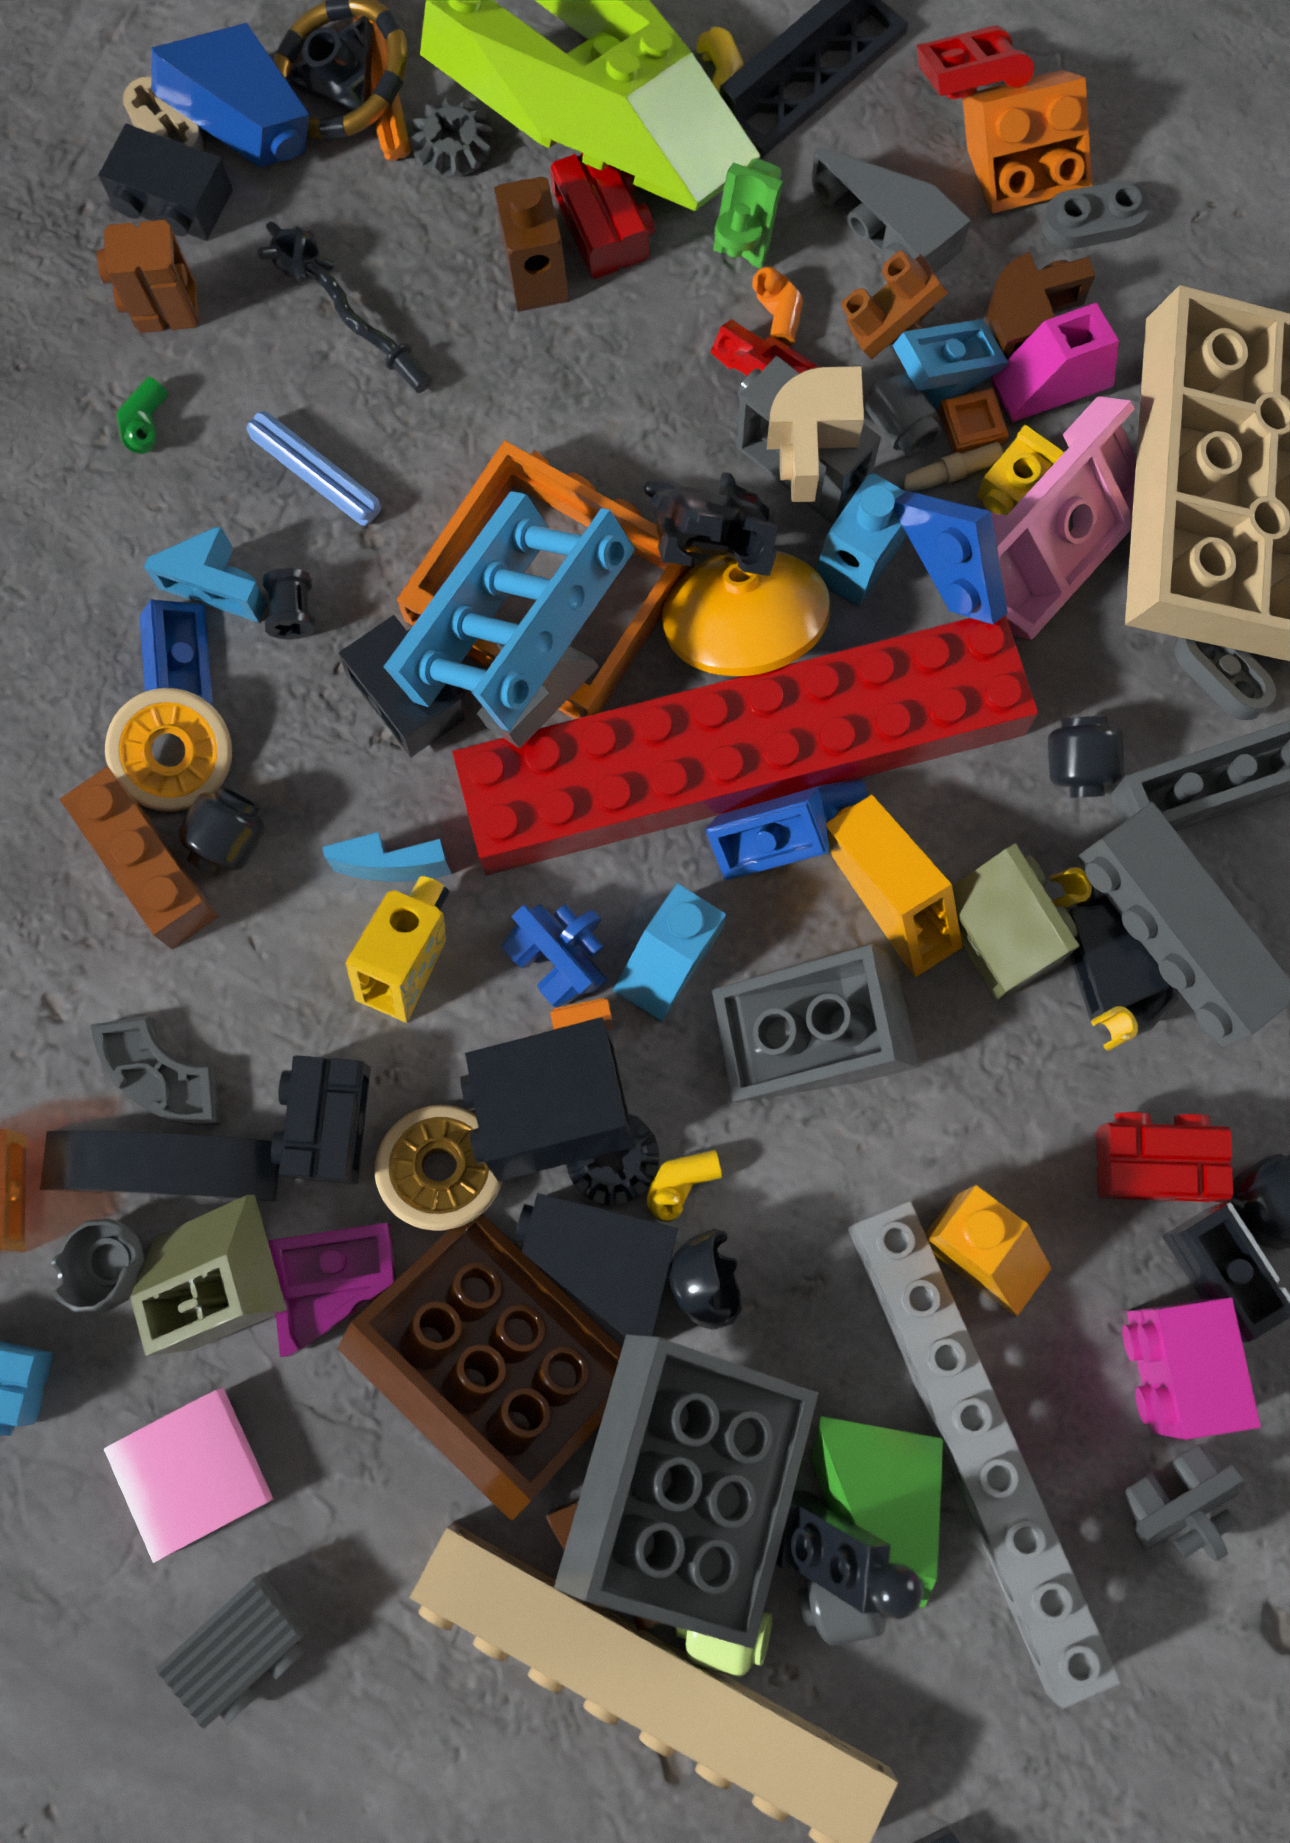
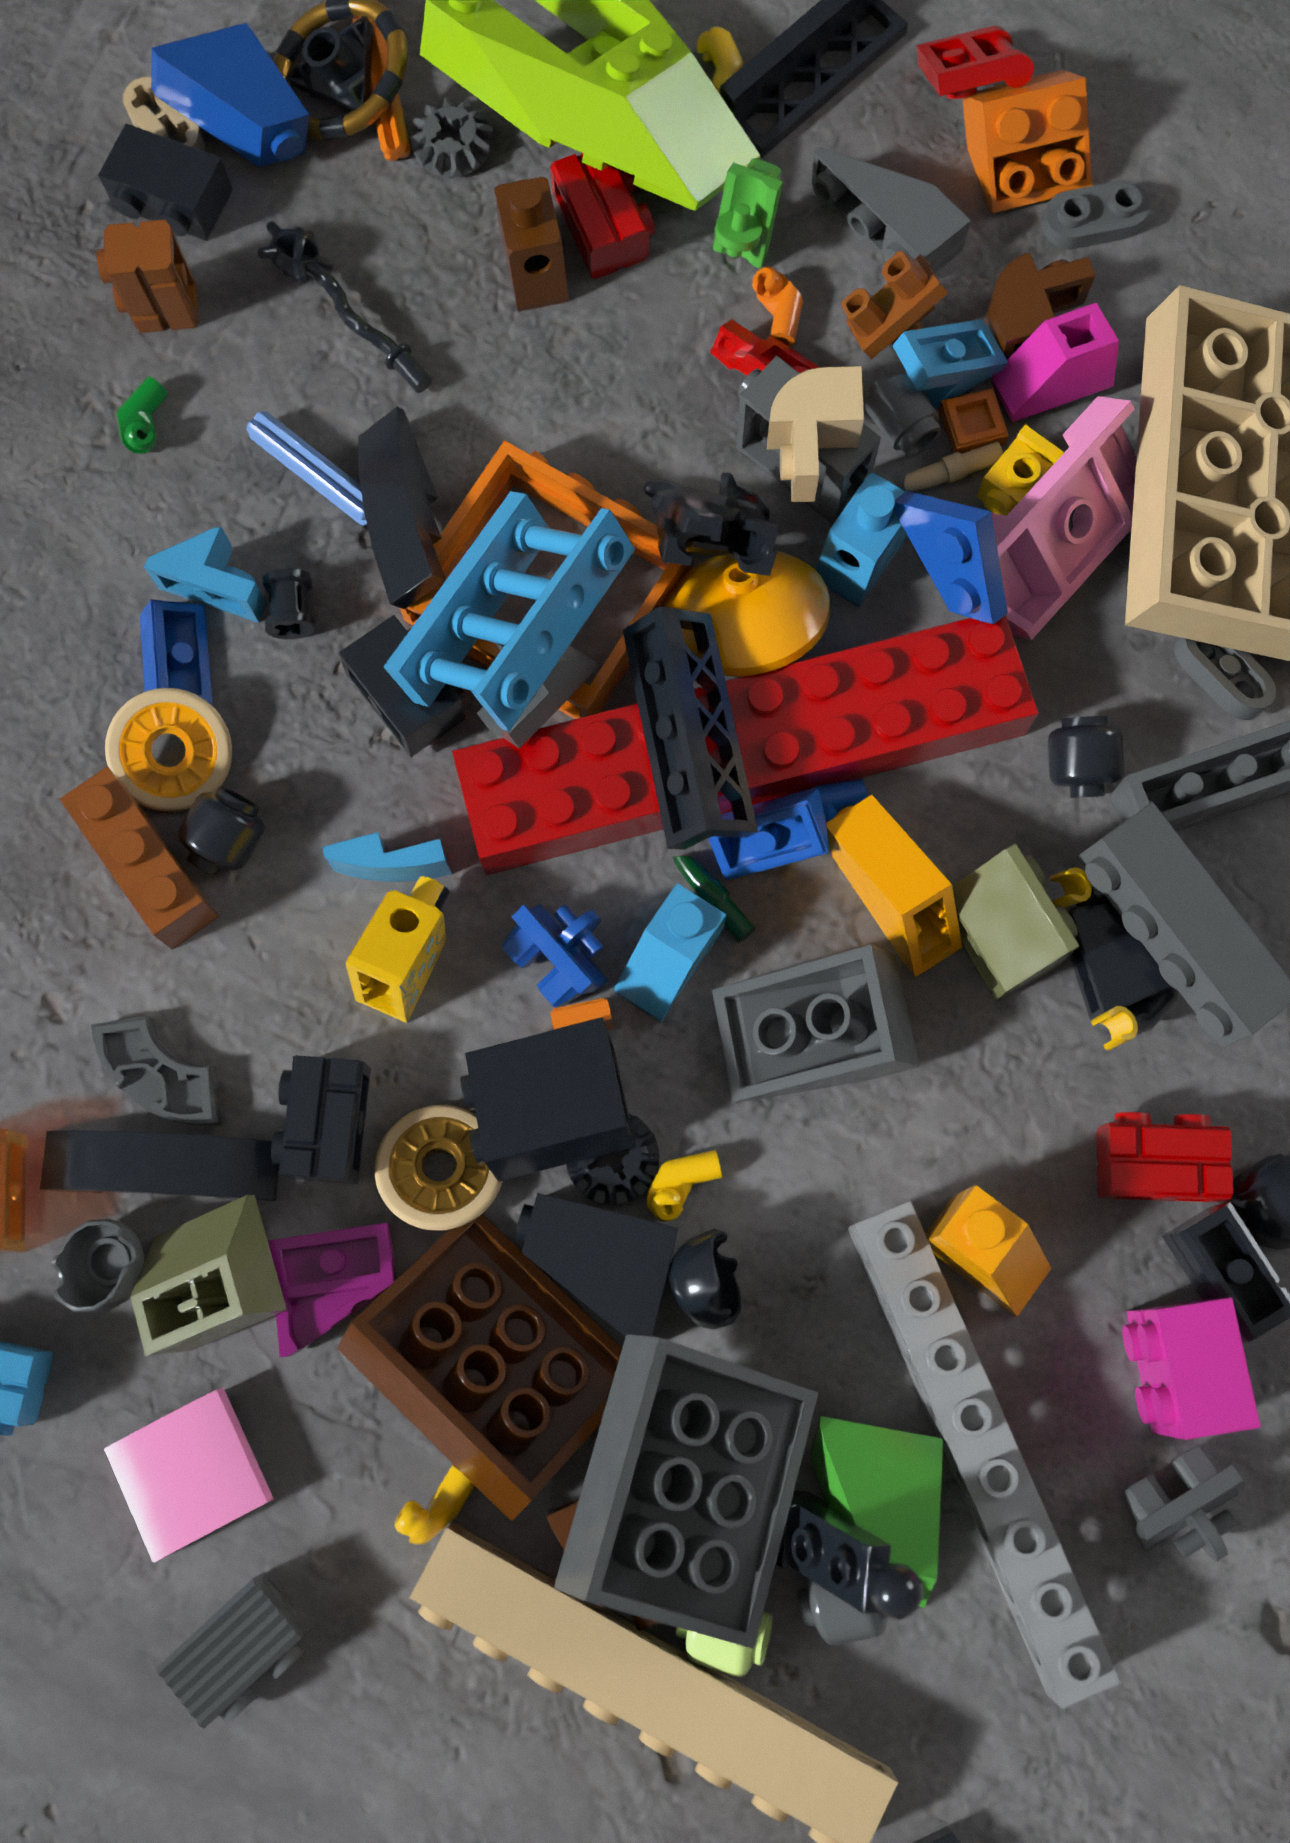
(397, 509): none -> black slope
(425, 1523): none -> yellow arm
(678, 724): none -> black fence
(716, 894): none -> dark green piece

